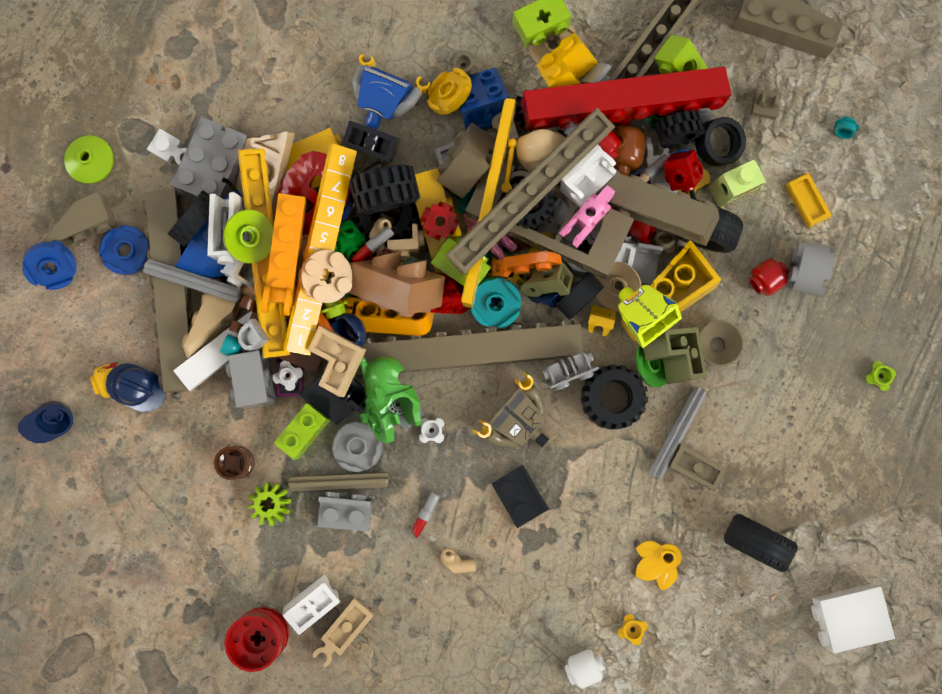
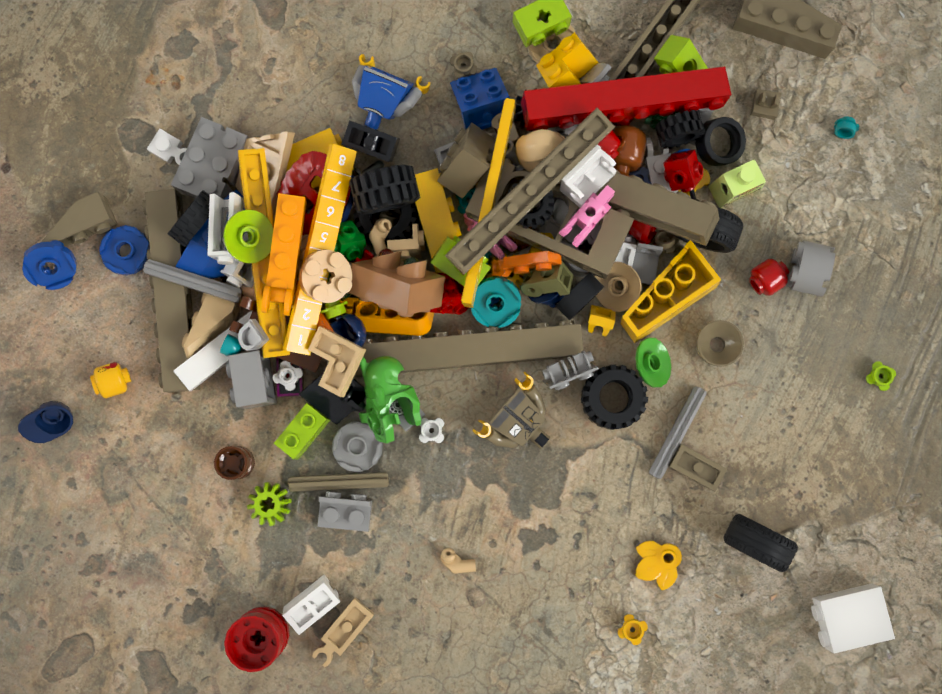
(98, 164): lime dish -> none
(135, 387): dark blue piece -> none
(373, 244): light grey piece -> none
(425, 514): light grey piece -> none
(429, 216): red brick -> none
(449, 91): yellow tile -> none
(512, 143): yellow hinge -> none
(520, 496): black plate -> none
(585, 668): white head -> none
(647, 313): neon yellow torso -> none
(651, 171): light grey piece -> none
(680, 354): olive brick -> none
(808, 200): yellow tile -> none

